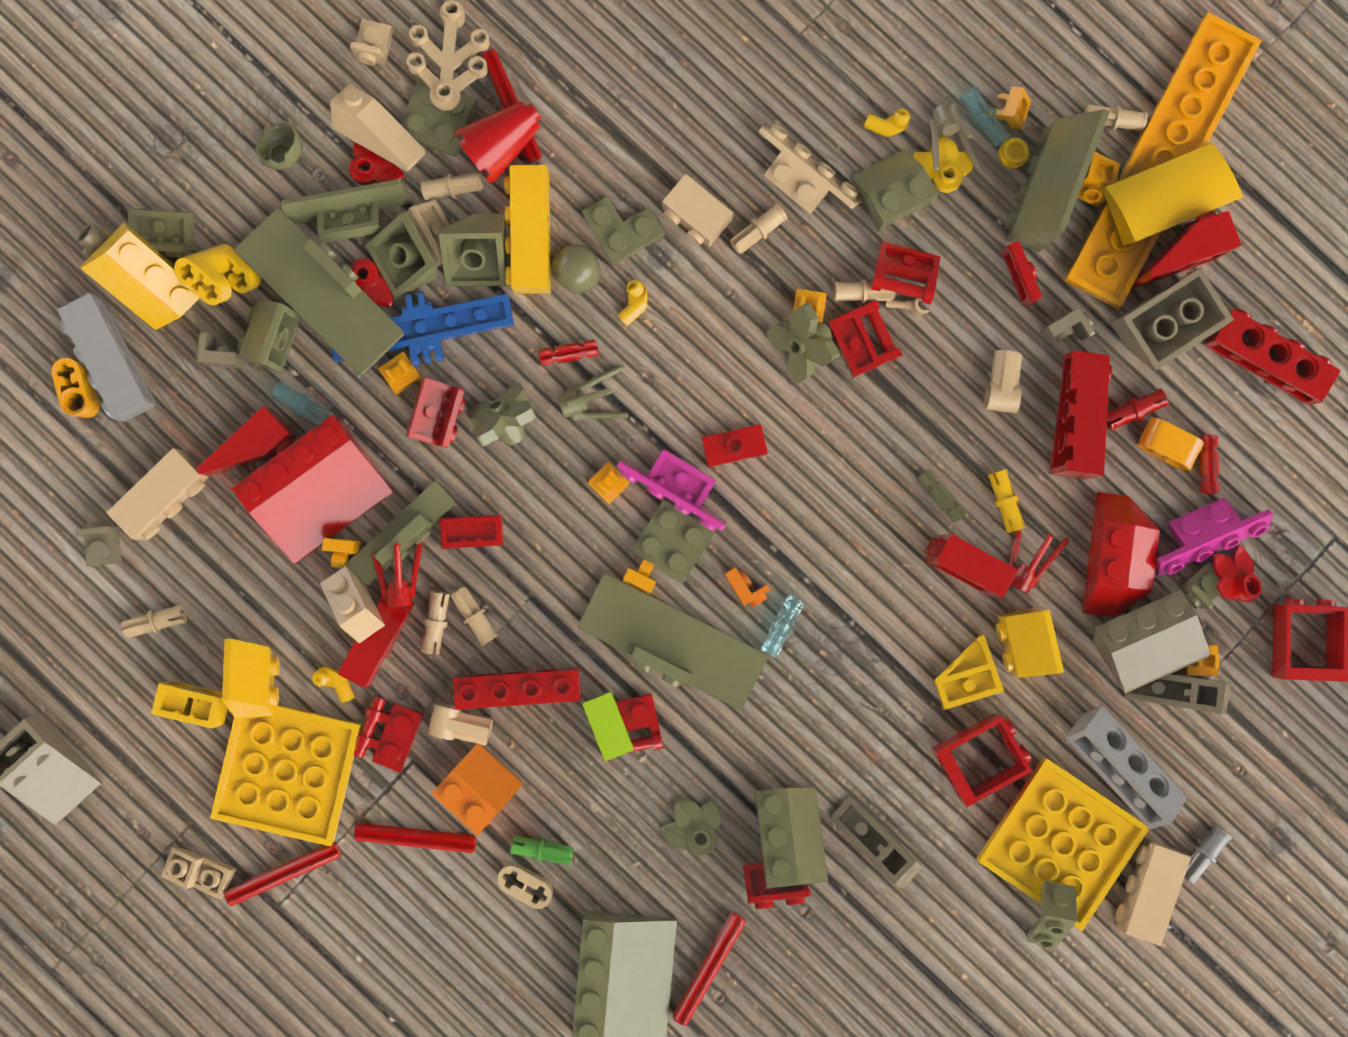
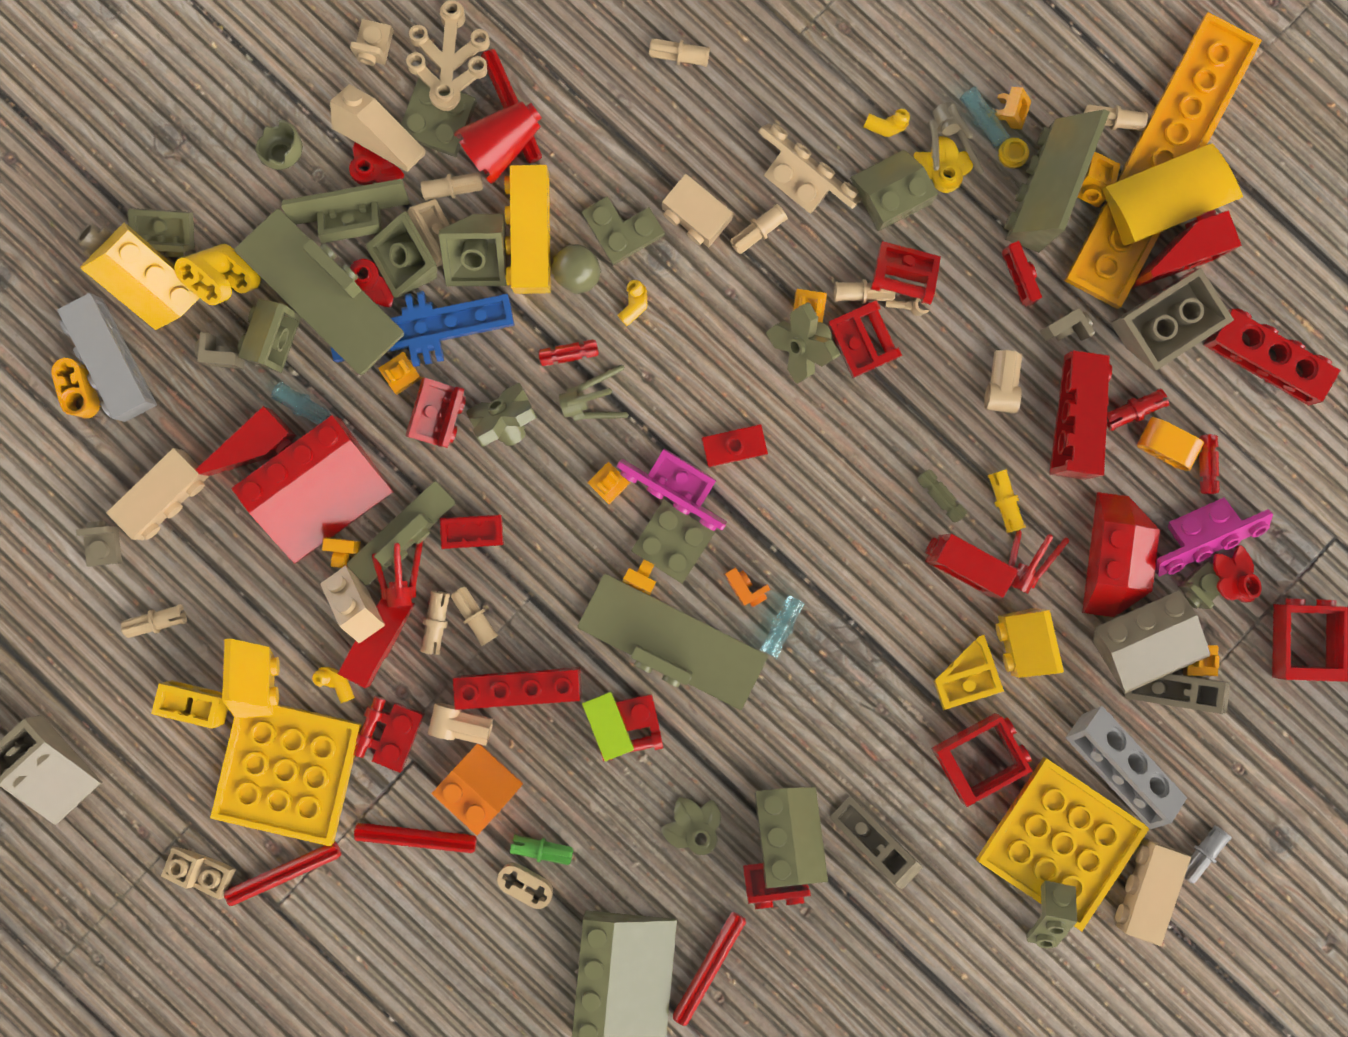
(679, 52): none -> tan axle

